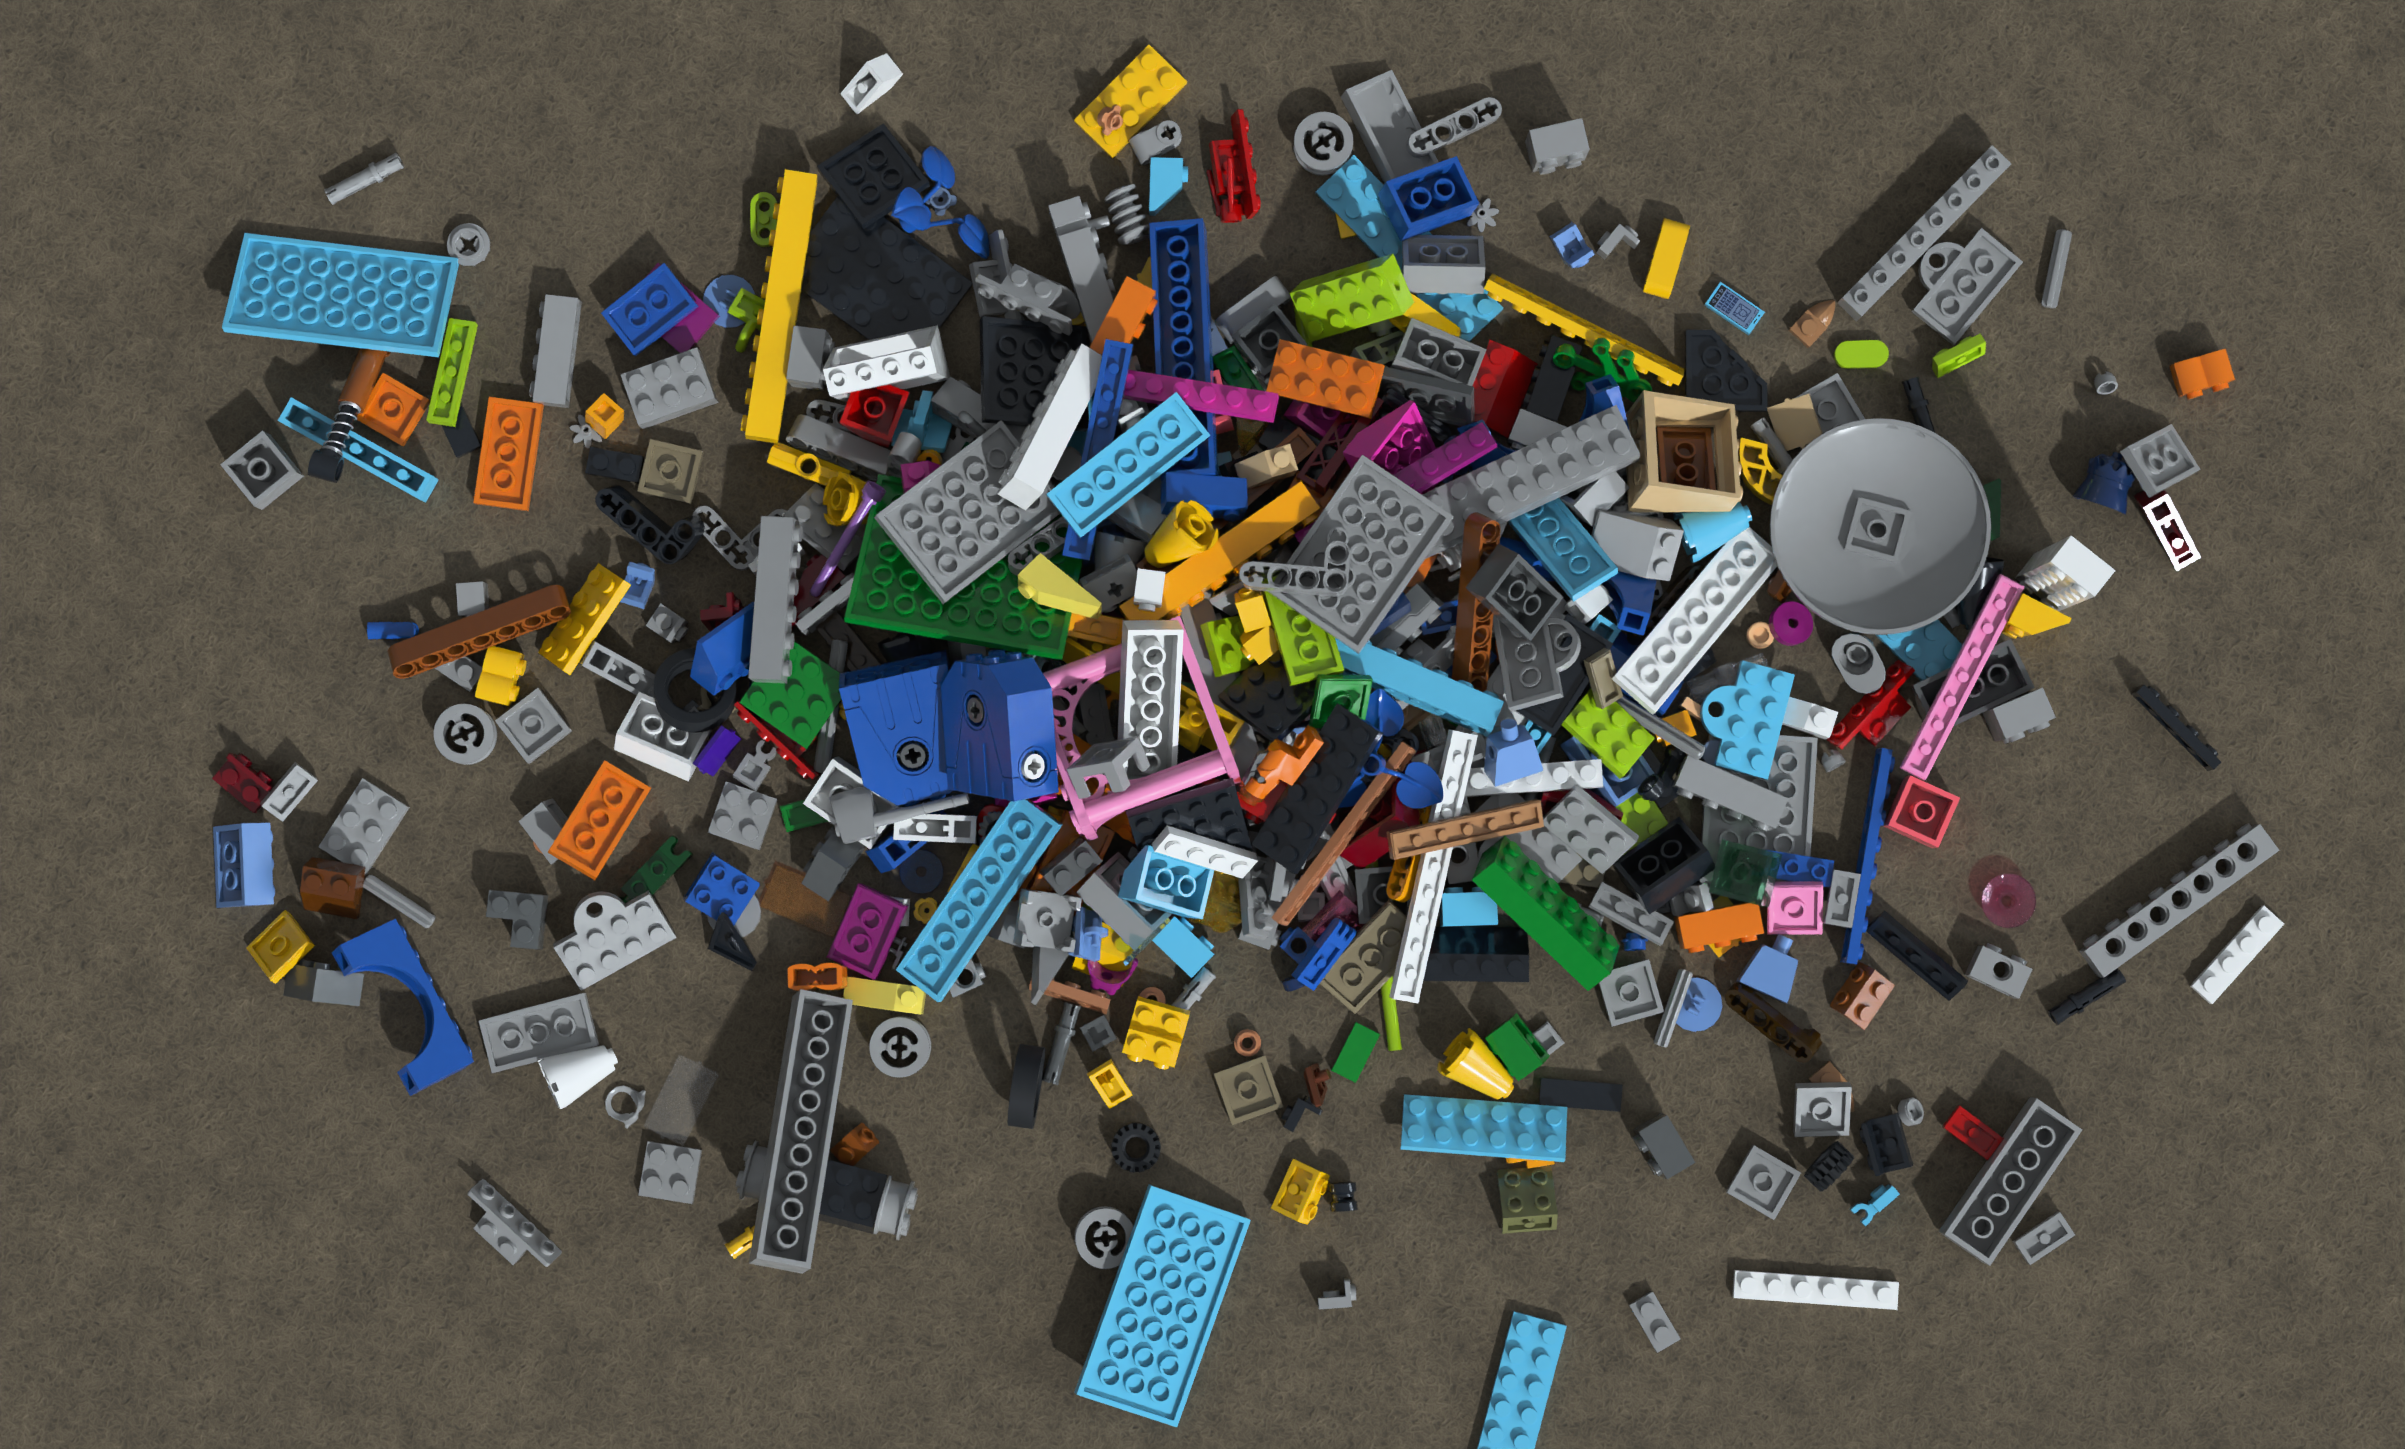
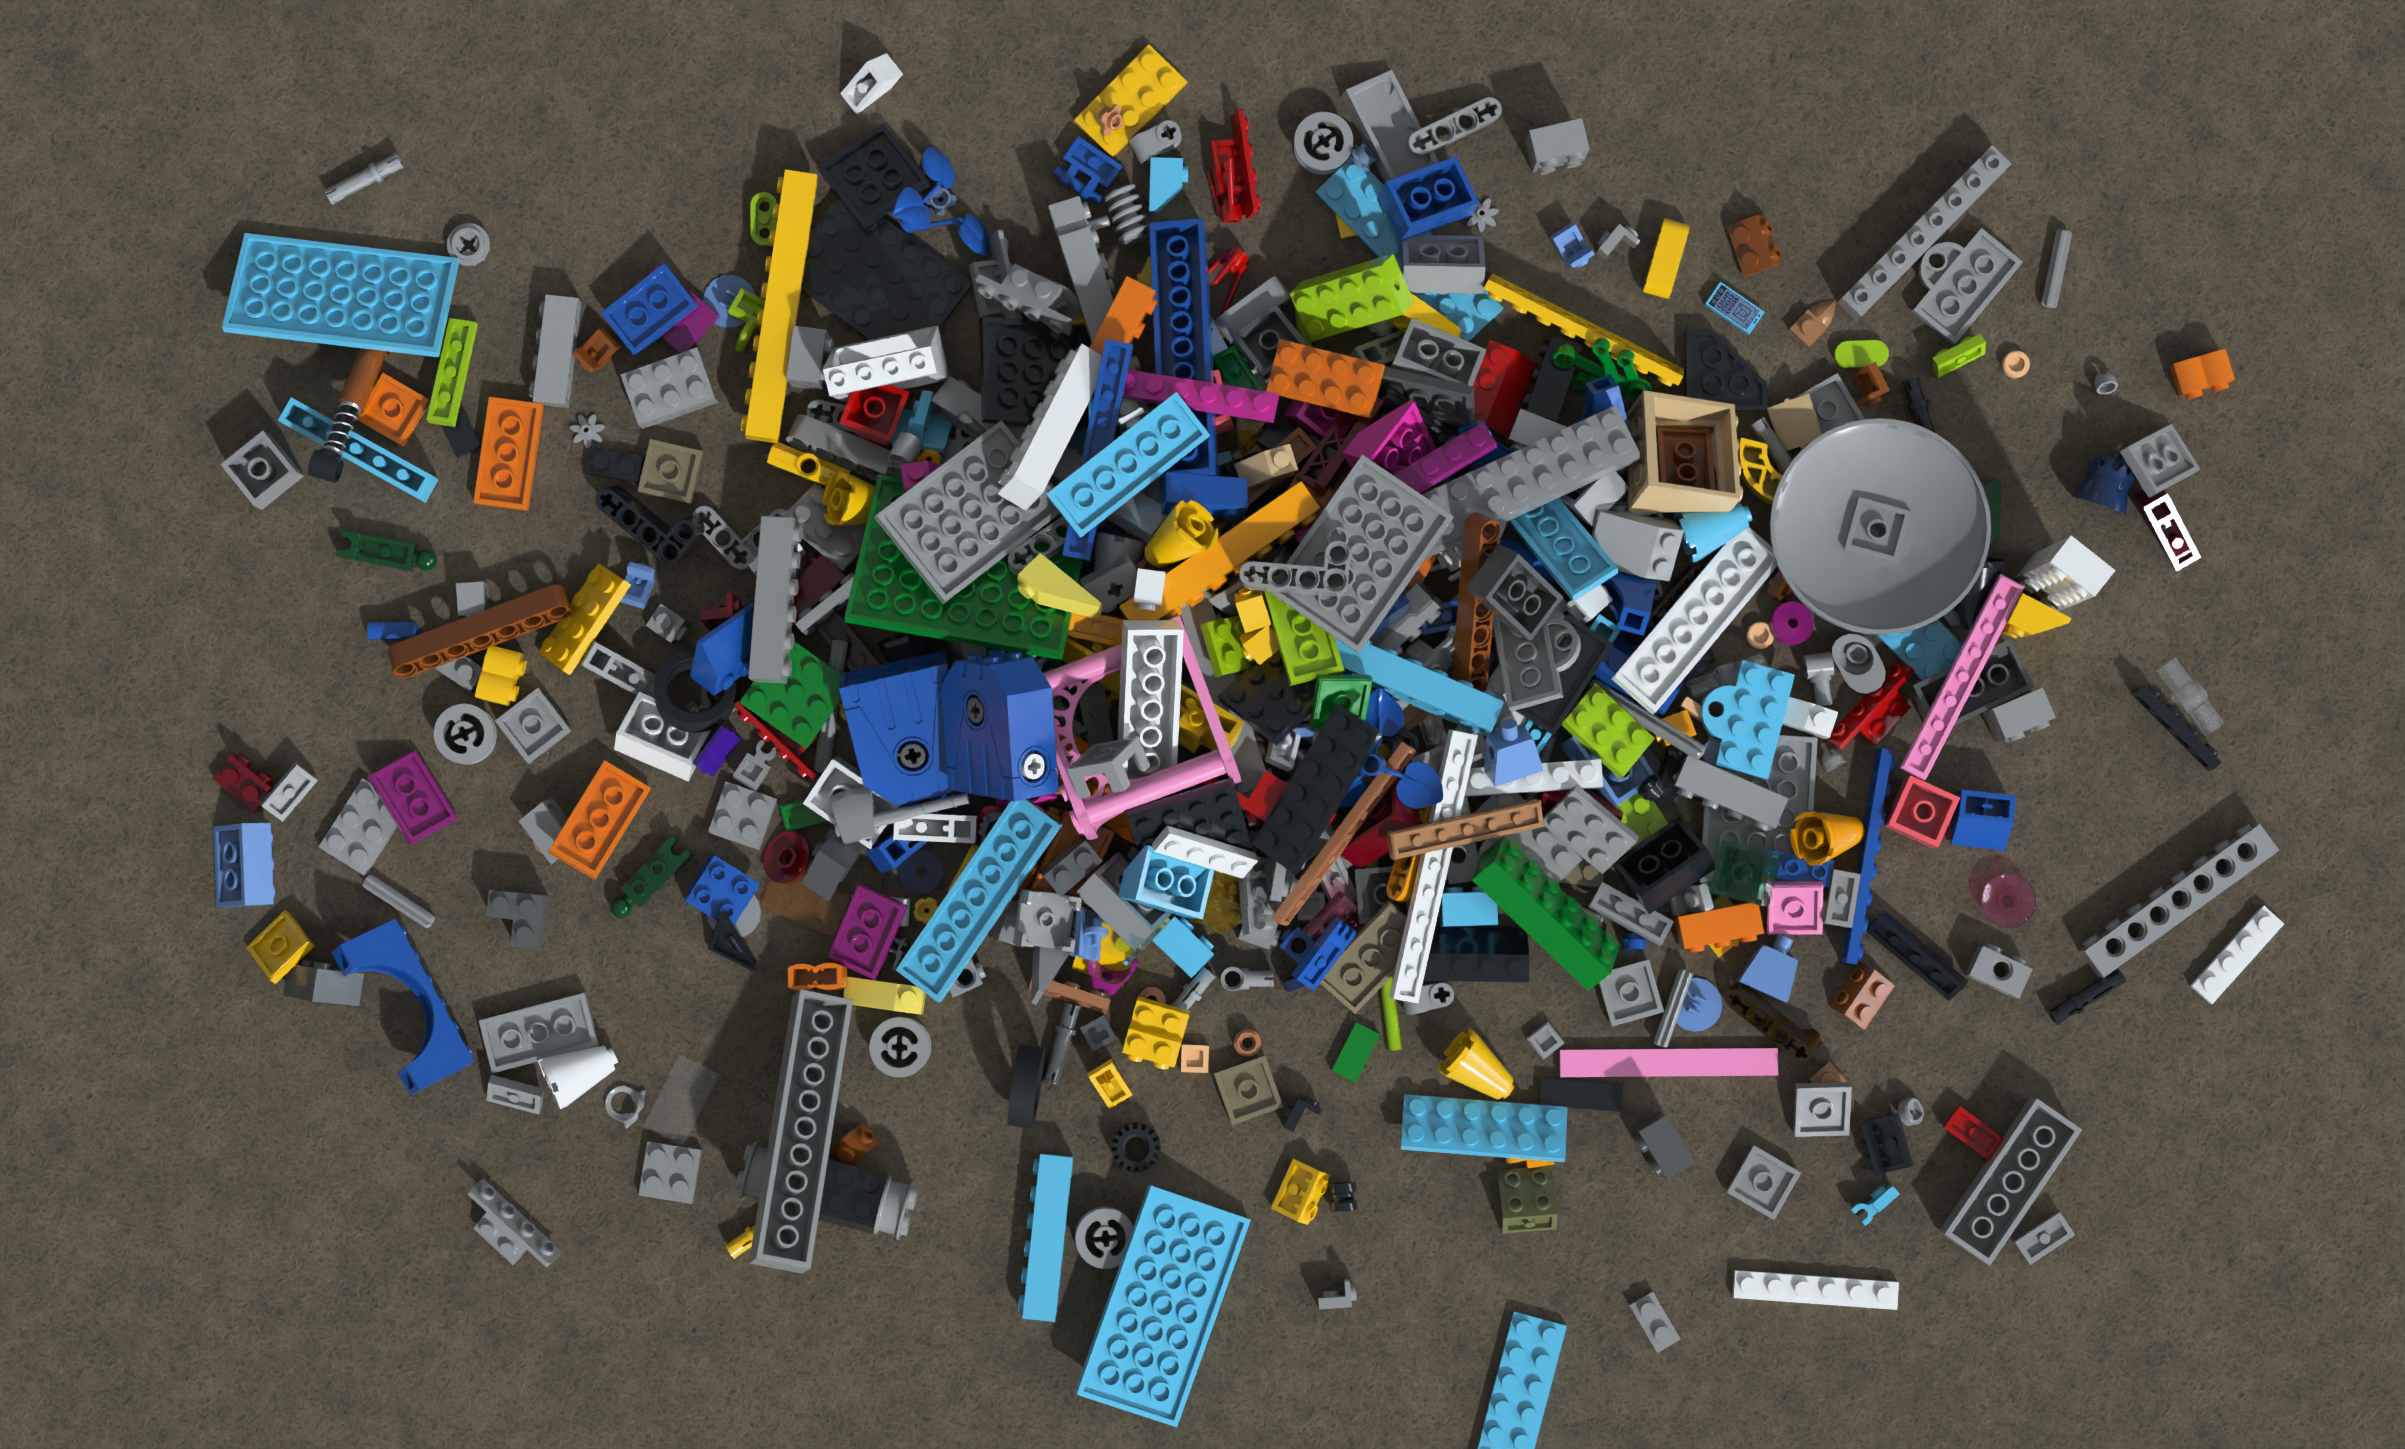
(332, 887): reddish brown slope -> none
(386, 552): none -> dark green plate
(412, 797): none -> magenta tile
(515, 1094): none -> light grey plate
(597, 350): none -> dark orange bracket
(604, 416): light orange panel -> none
(612, 936): light grey plate -> none
(778, 855): none -> dark red dish
(871, 495): medium lavender piece -> none
(1047, 1237): none -> medium azure brick
(1092, 163): none -> blue plate
(1194, 1058): none -> light nougat tile
(1231, 261): none -> red plant
(1248, 978): none -> light grey pin
(1278, 763): orange plate -> none
(1316, 1084): copper piece -> none
(1363, 156): none -> sand blue plate
(1427, 1001): none -> light grey piece
(1516, 1047): green brick -> none
(1600, 670): dark tan tile -> none
(1668, 1062): none -> bright pink tile
(1754, 245): none -> dark orange bracket
(1819, 671): none -> light grey pin
(1824, 836): none -> light orange cone
(1829, 1166): black tyre -> none
(1871, 385): none -> dark orange bracket
(1983, 819): none -> blue slope
(2015, 364): none -> light nougat tile
(2189, 696): none -> clear piece

